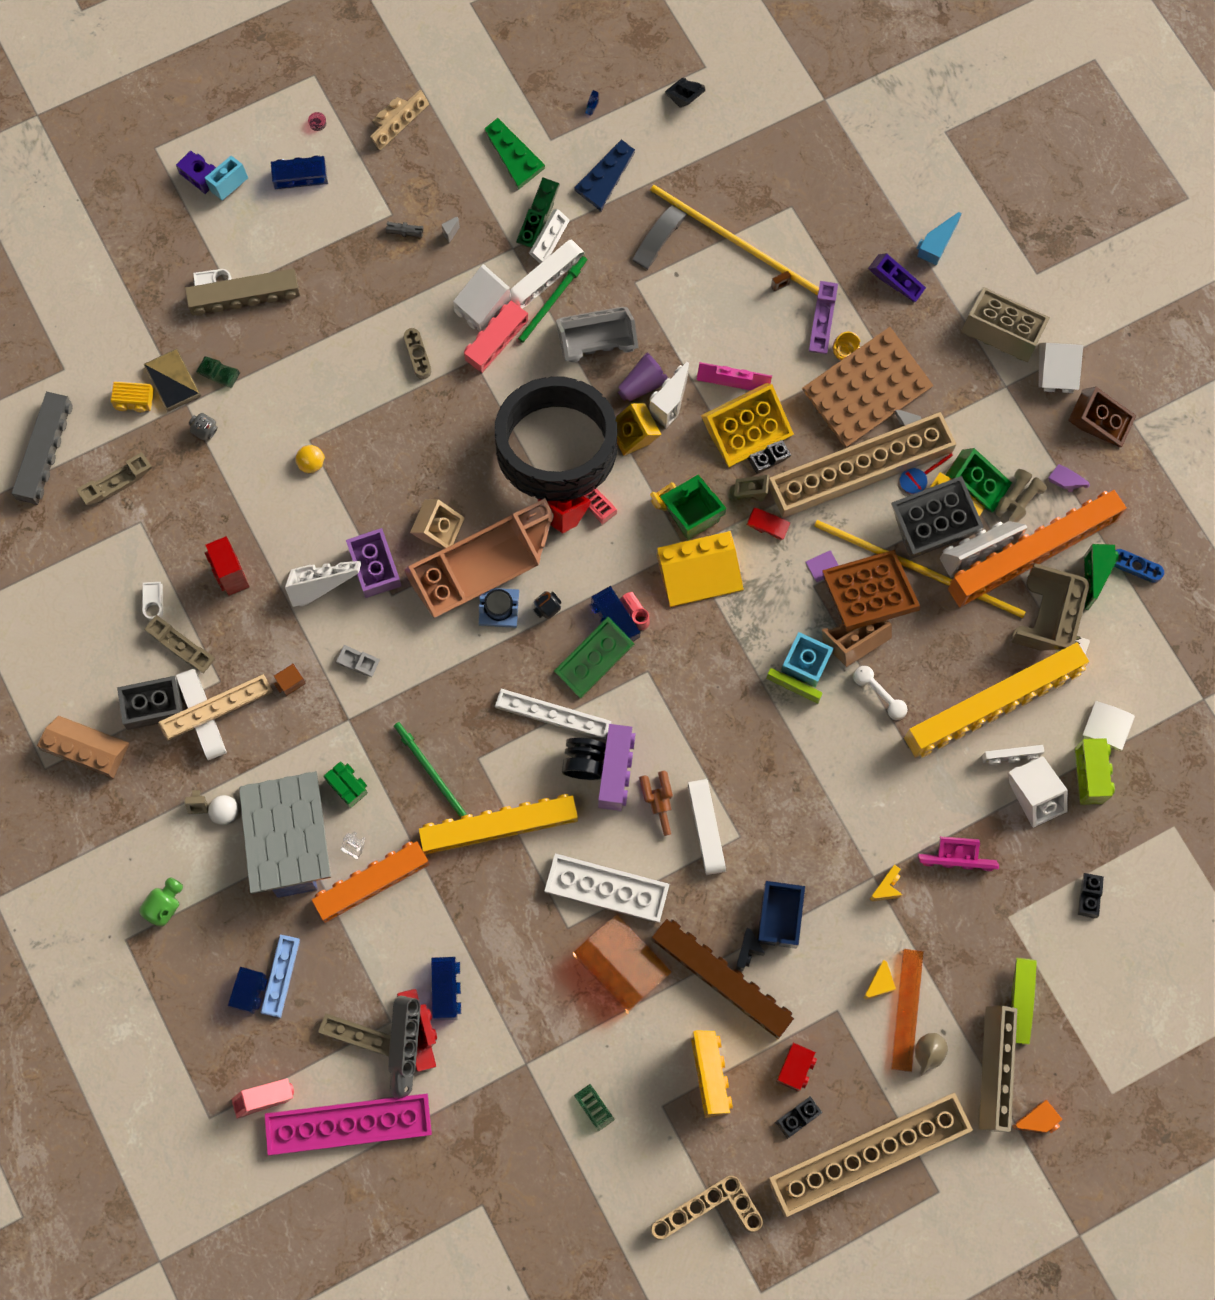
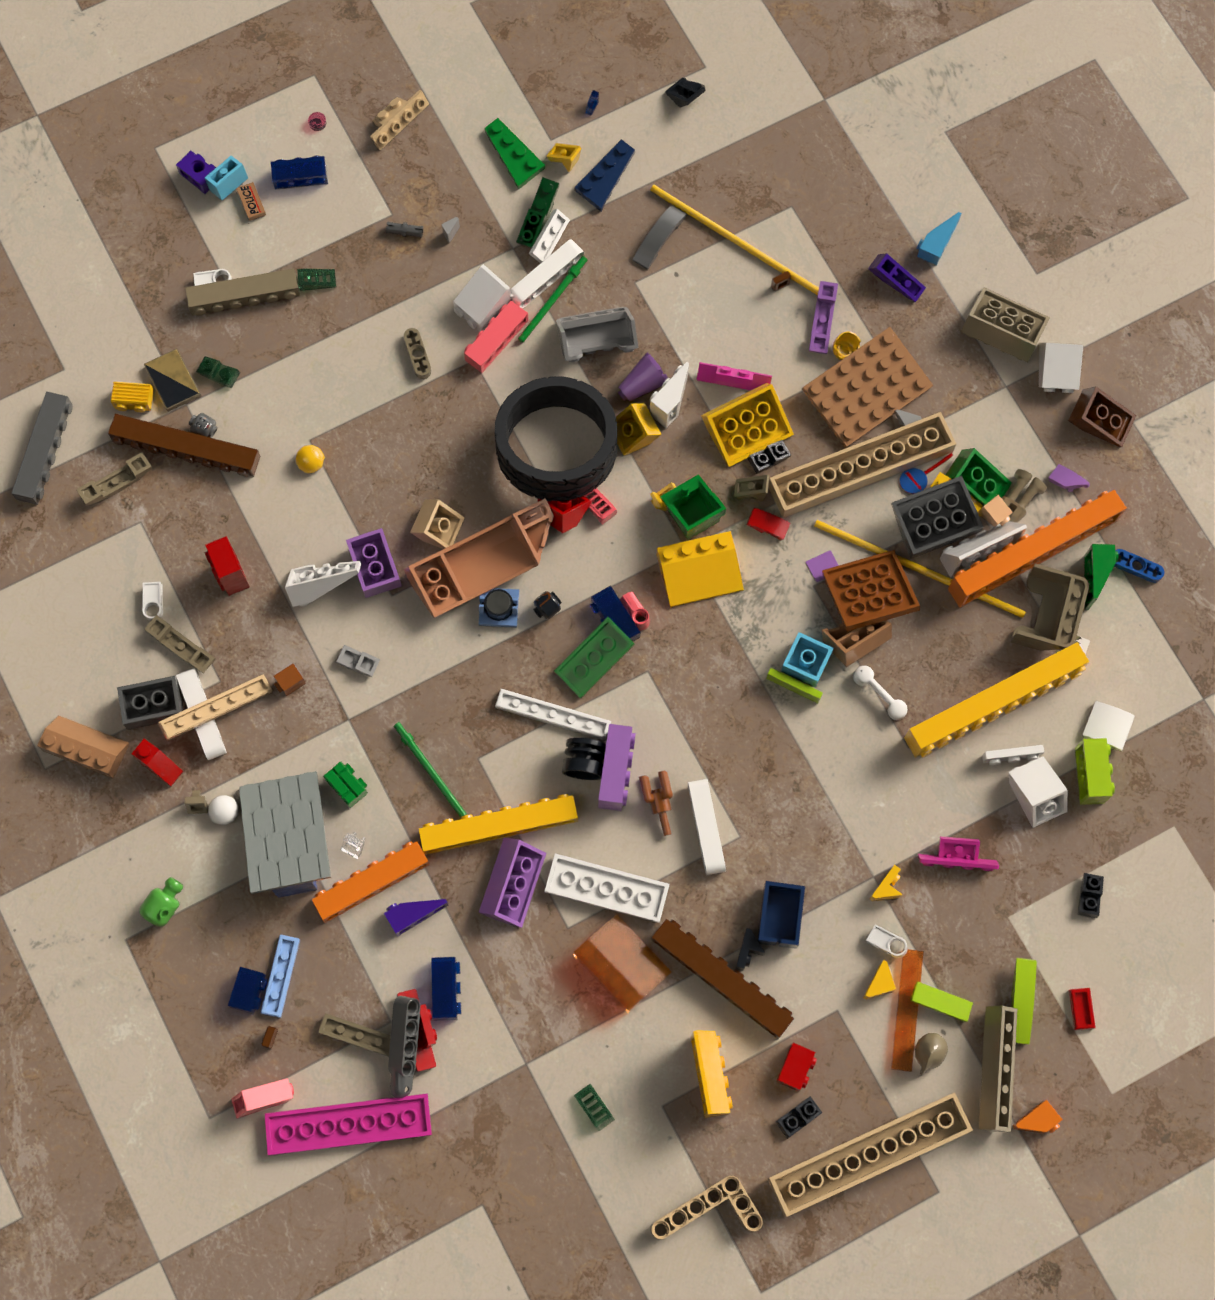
(157, 762): none -> red slope
(184, 445): none -> reddish brown brick
(251, 201): none -> medium nougat tile
(269, 1037): none -> reddish brown tile
(309, 273): none -> clear green slope
(409, 914): none -> dark purple slope
(512, 882): none -> medium lavender slope
(565, 154): none -> yellow slope
(883, 939): none -> white piece
(941, 1001): none -> lime tile
(996, 512): none -> light nougat slope
(1082, 1009): none -> red tile

